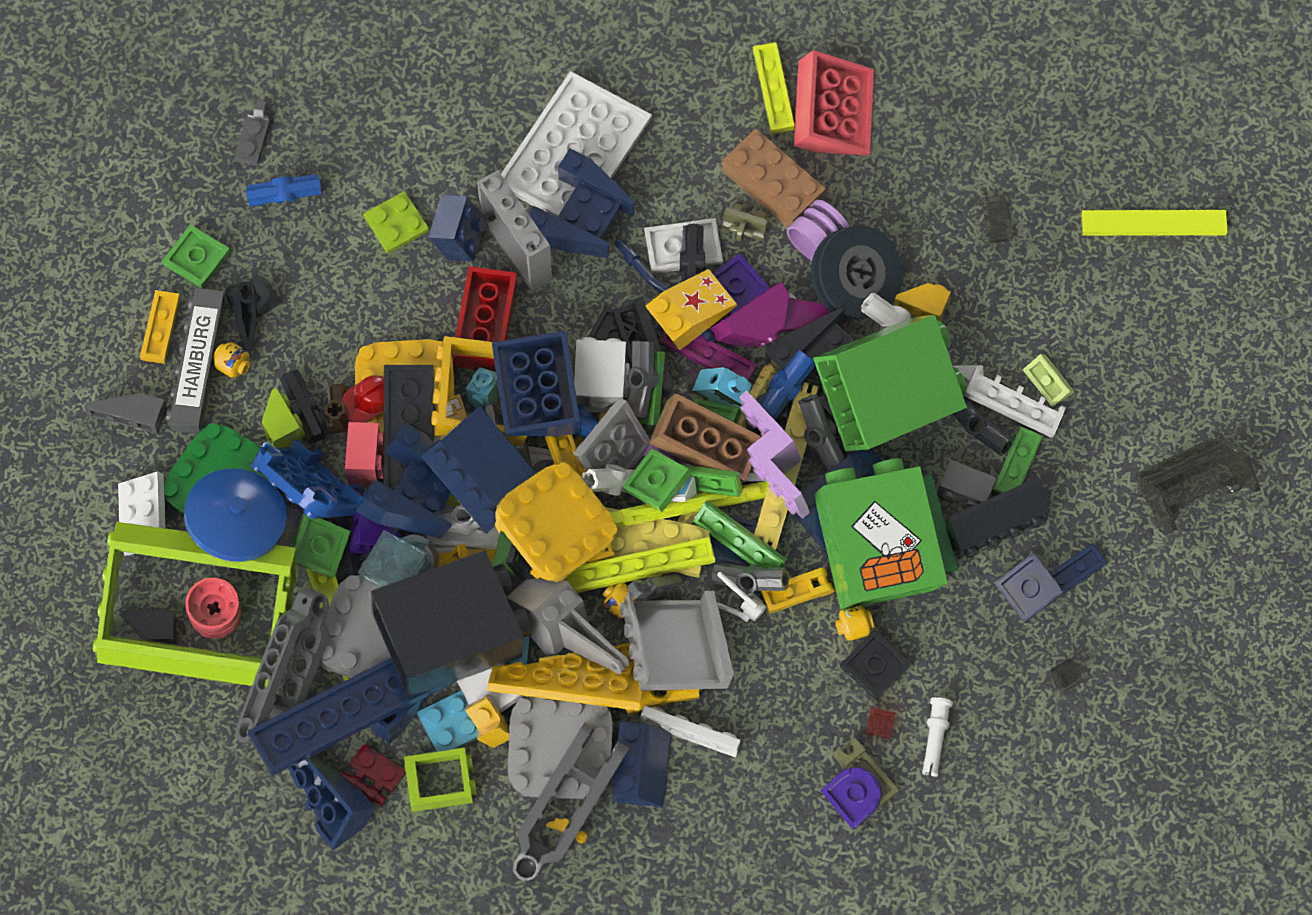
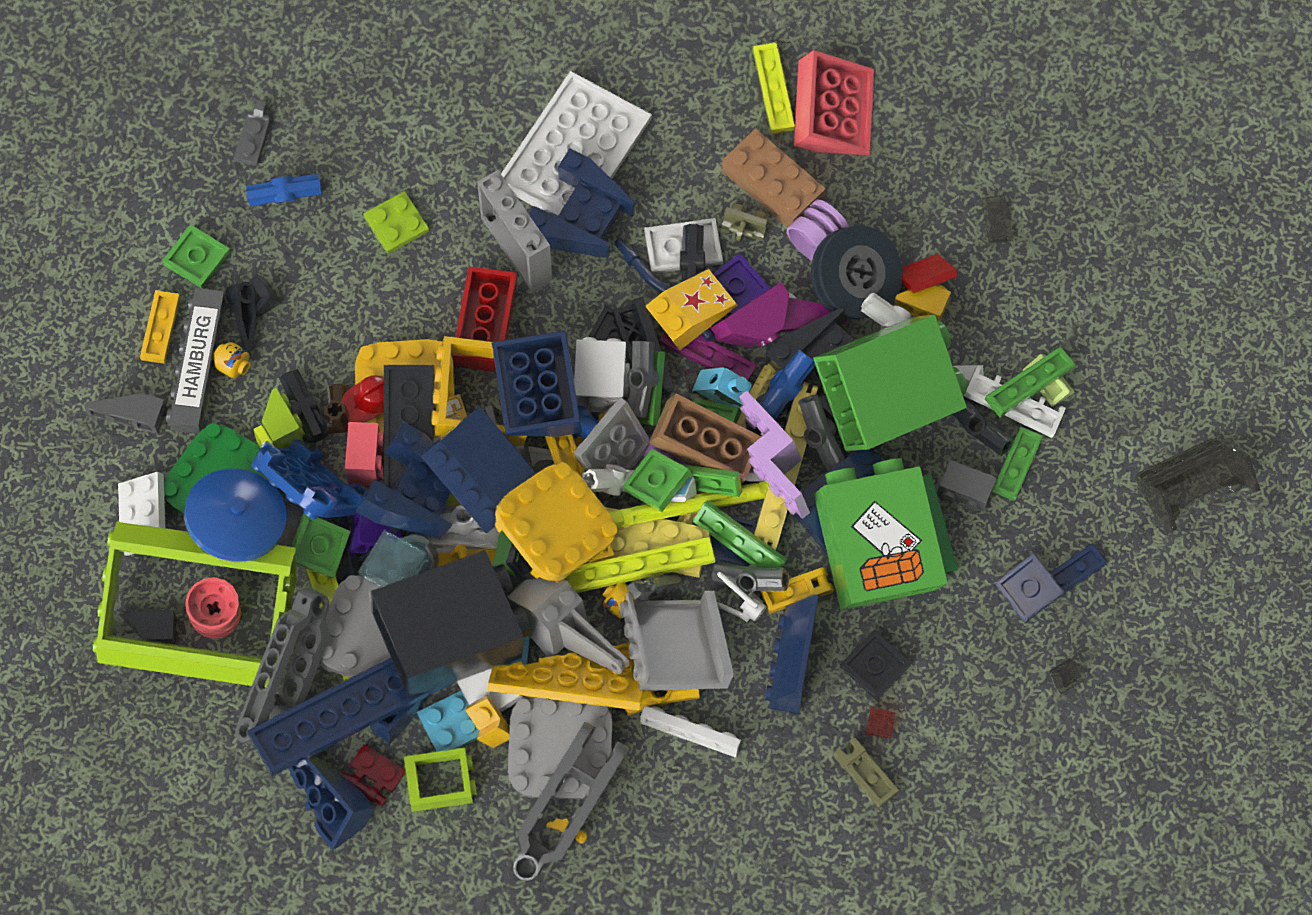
(262, 436): none -> neon yellow tile
(457, 228): dark blue brick -> none
(483, 388): medium azure brick -> none
(643, 769): dark blue slope -> none
(792, 655): none -> dark blue slope
(854, 622): yellow head -> none
(854, 795): dark purple tile -> none
(927, 273): none -> red tile
(938, 724): white pin -> none
(998, 518): black slope -> none
(1030, 382): none -> bright green tile
(1153, 222): neon yellow tile -> none

